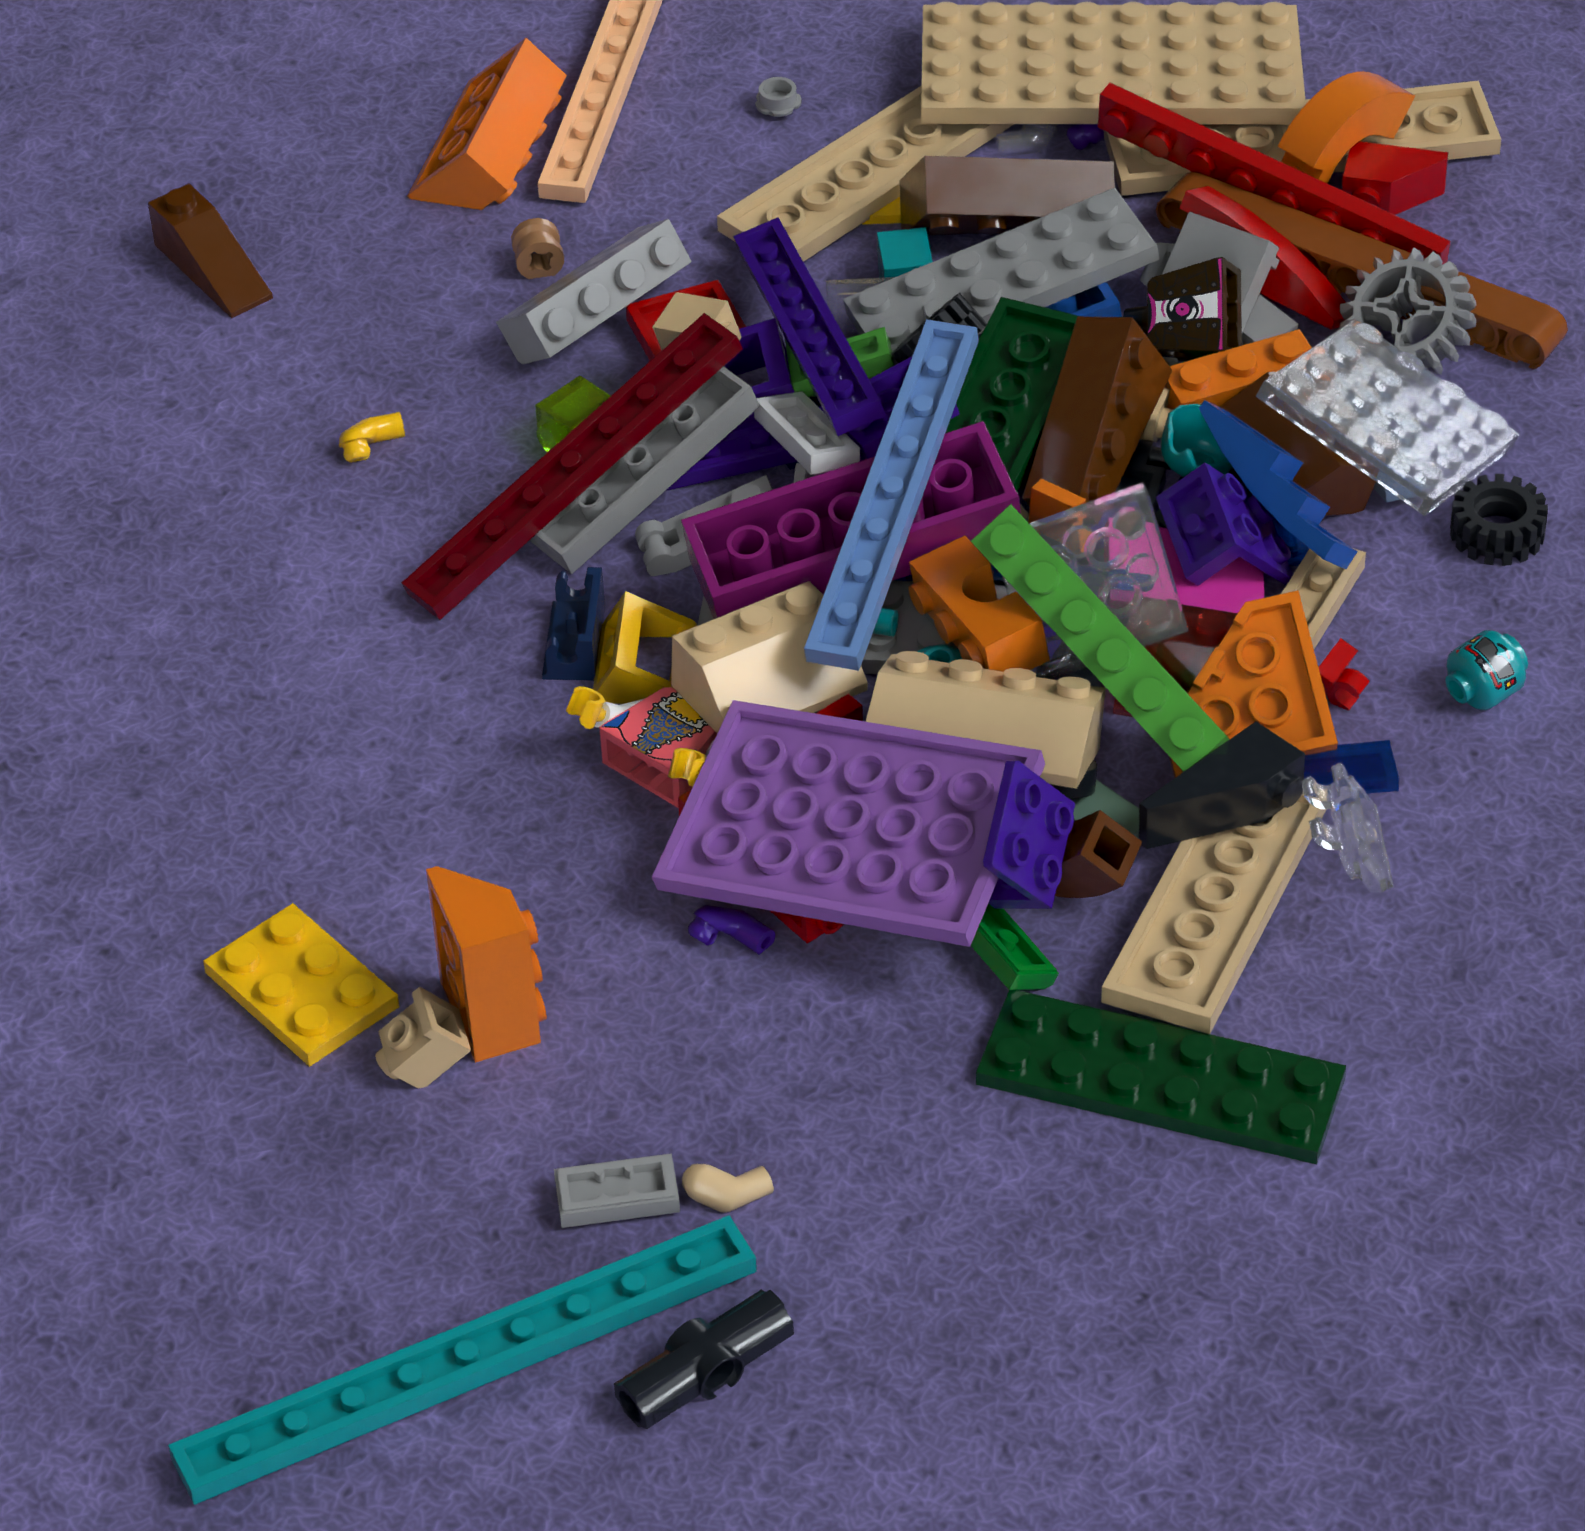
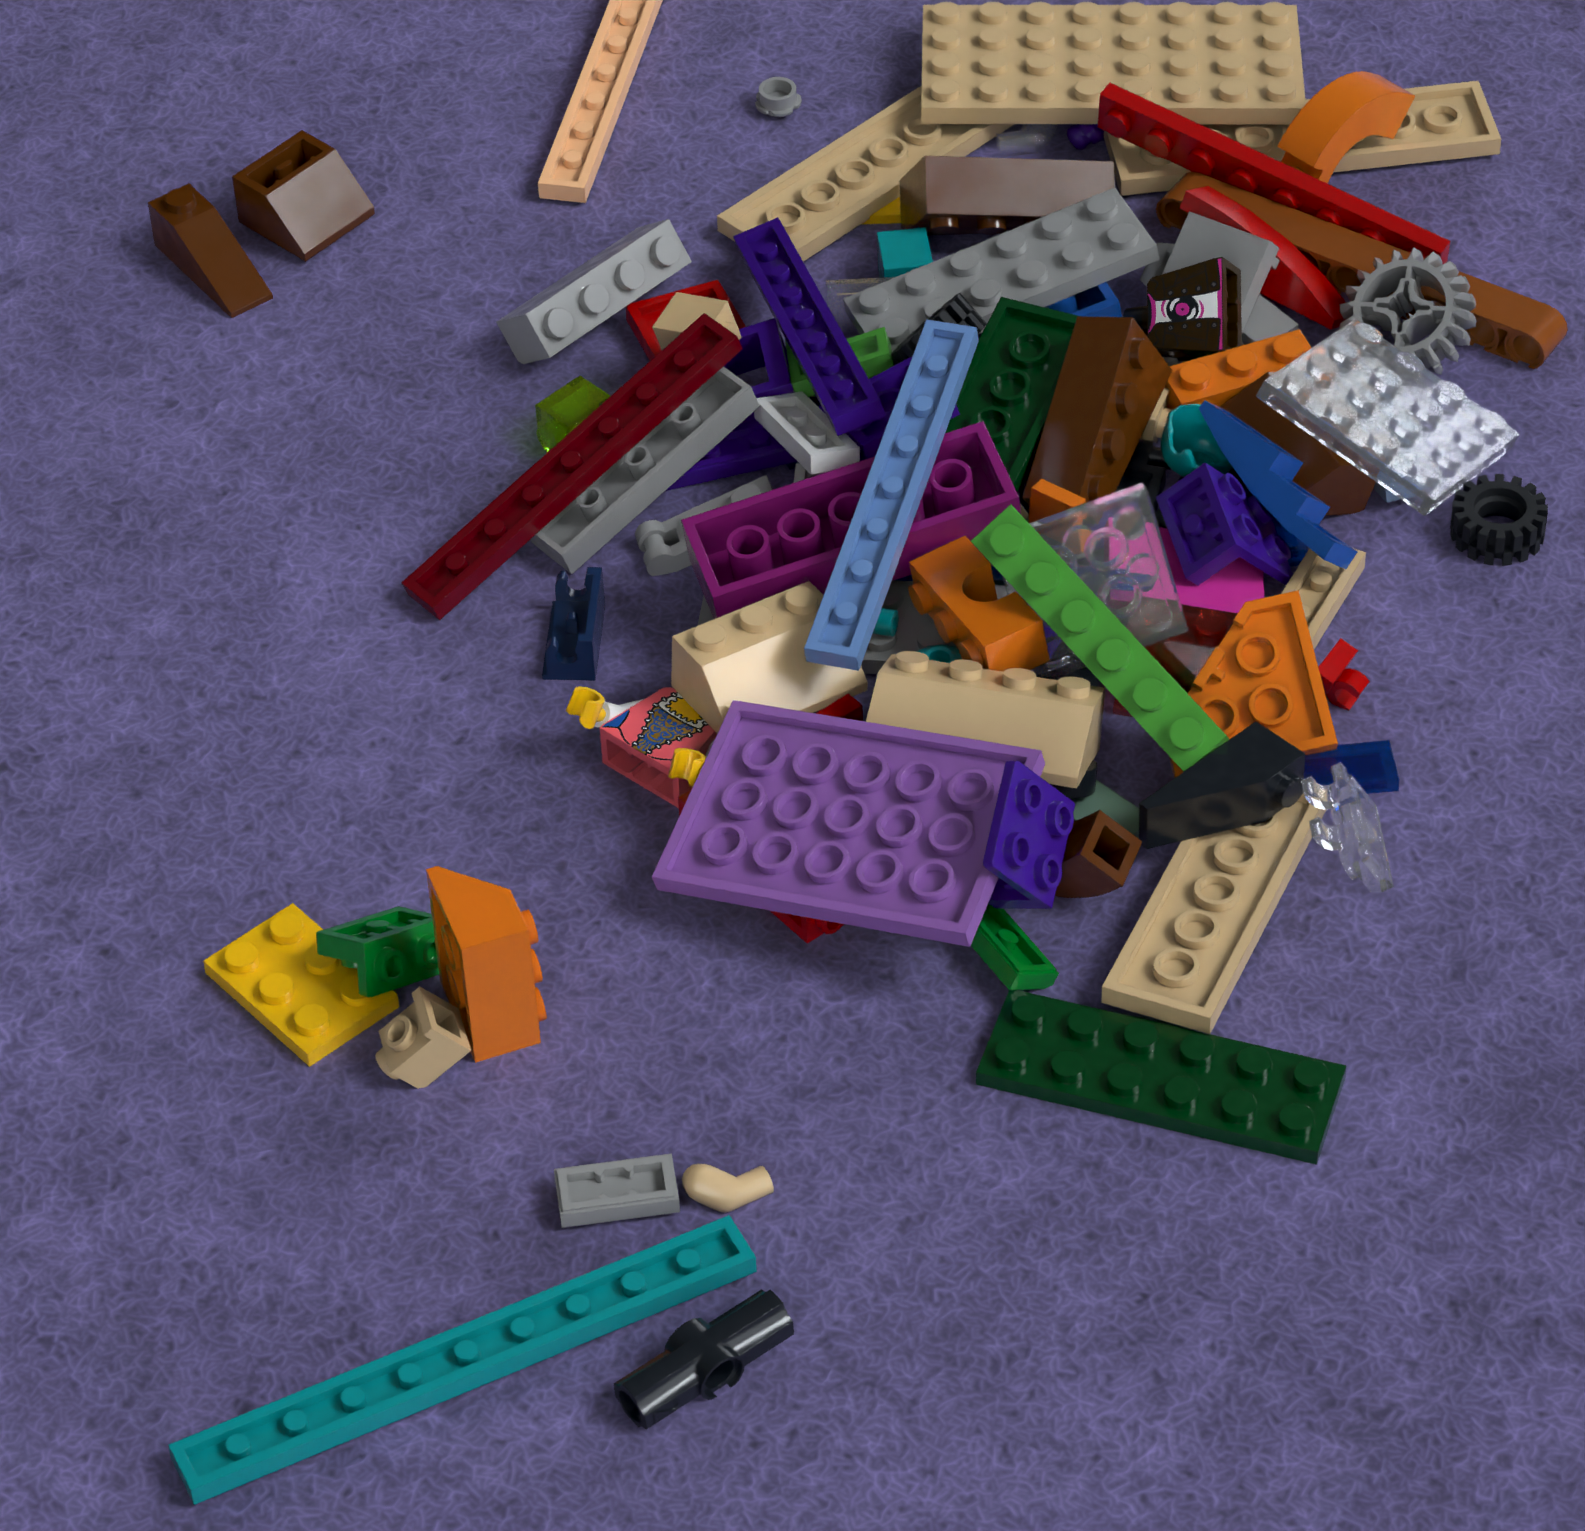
(300, 196): none -> slope
(368, 431): yellow arm -> none
(385, 947): none -> green bracket
(491, 131): orange slope -> none
(540, 237): medium nougat wheel -> none
(616, 667): yellow tile -> none
(733, 922): dark purple arm -> none
(1394, 175): red slope -> none
(1486, 669): teal head -> none

